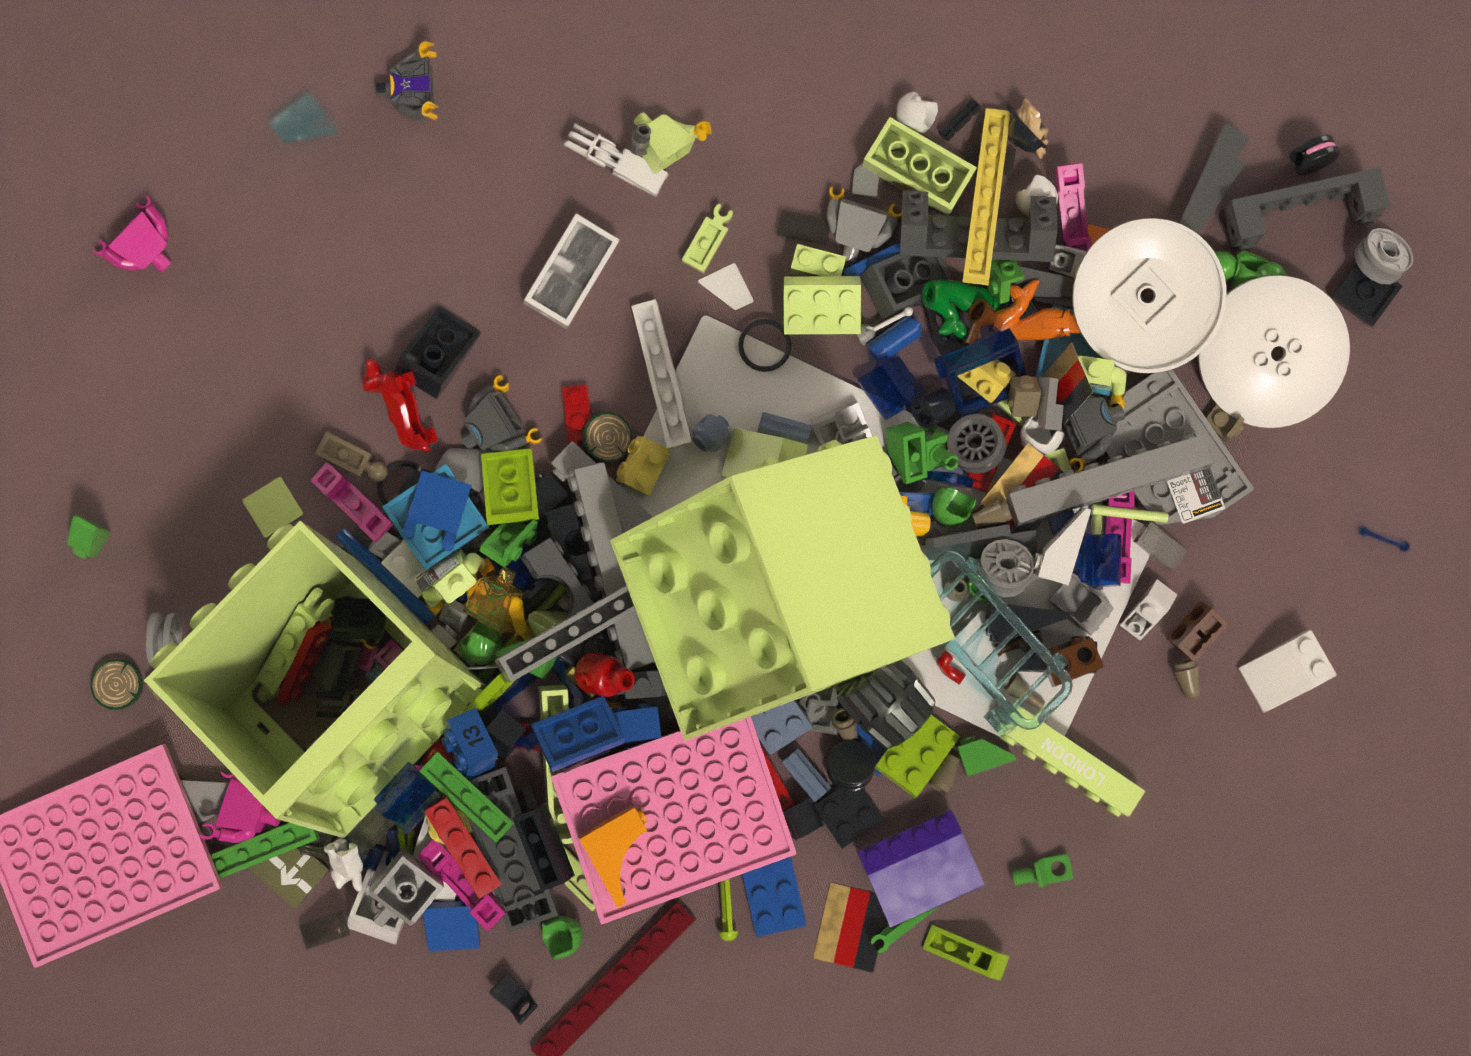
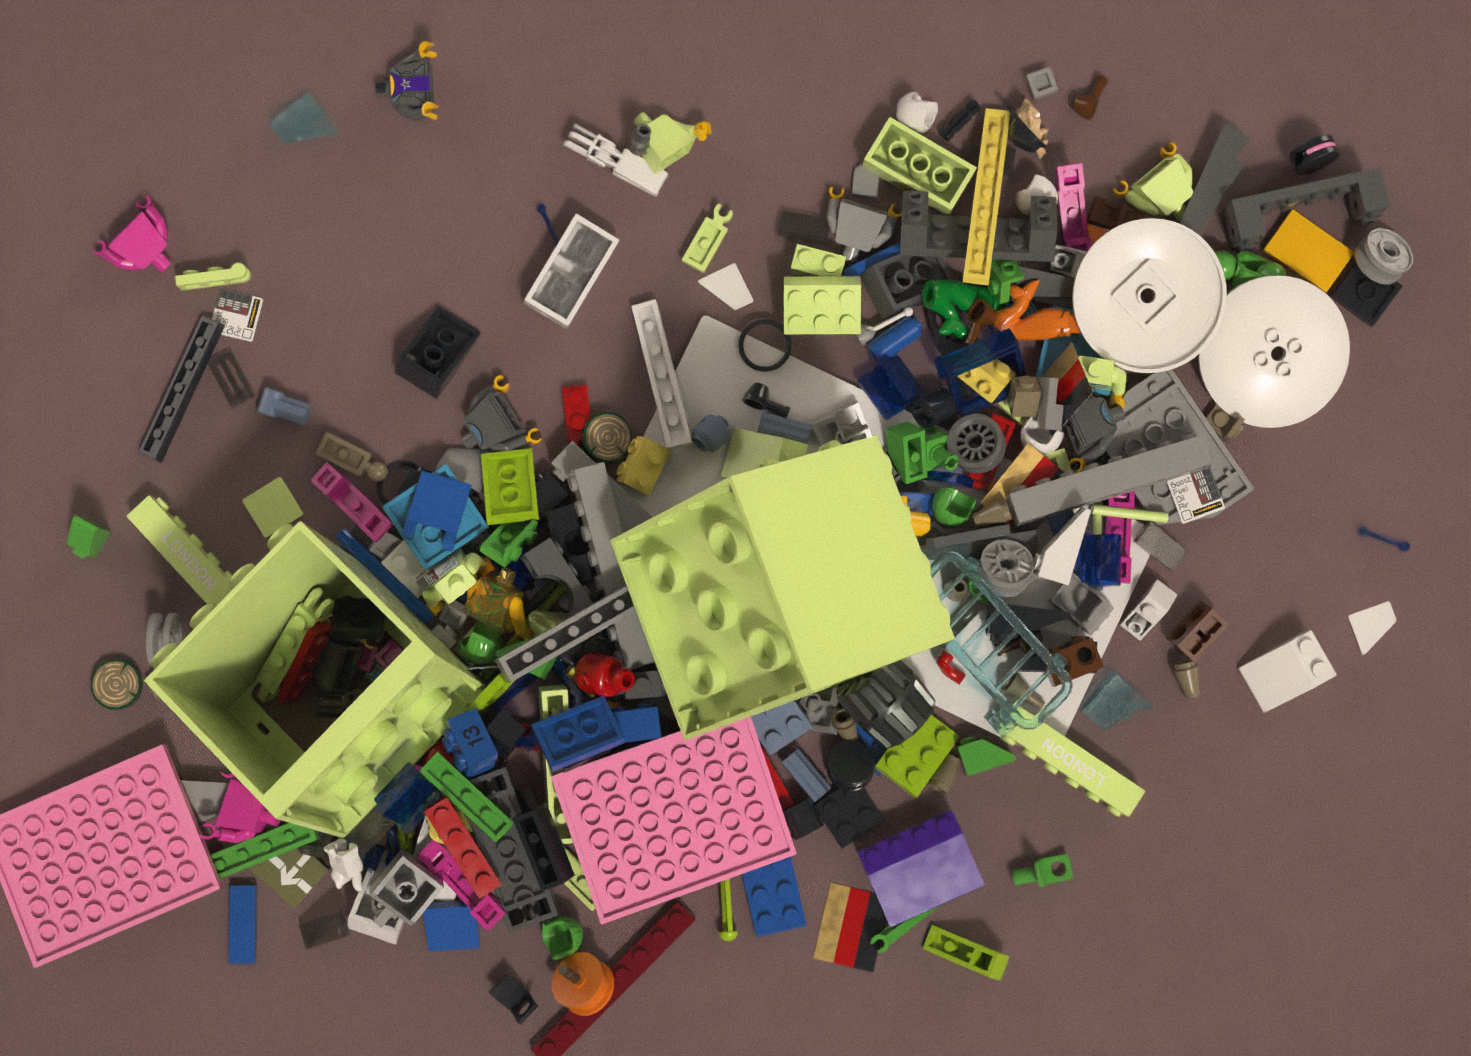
(181, 389): none -> black tile
(181, 549): none -> yellowish green brick
(214, 277): none -> yellowish green plate
(237, 313): none -> sticker
(241, 398): none -> clear smoke tile
(242, 924): none -> blue tile
(276, 405): none -> sand blue piece
(400, 404): red animal -> none
(541, 208): none -> clear blue hinge
(583, 983): none -> orange wheel
(608, 844): light orange arch -> none
(758, 398): none -> black bar
(1041, 83): none -> light grey plate
(1087, 104): none -> reddish brown bar
(1110, 214): none -> reddish brown slope
(1113, 702): none -> clear light blue slope
(1163, 187): none -> yellowish green torso
(1308, 251): none -> yellow tile
(1372, 624): none -> white sticker

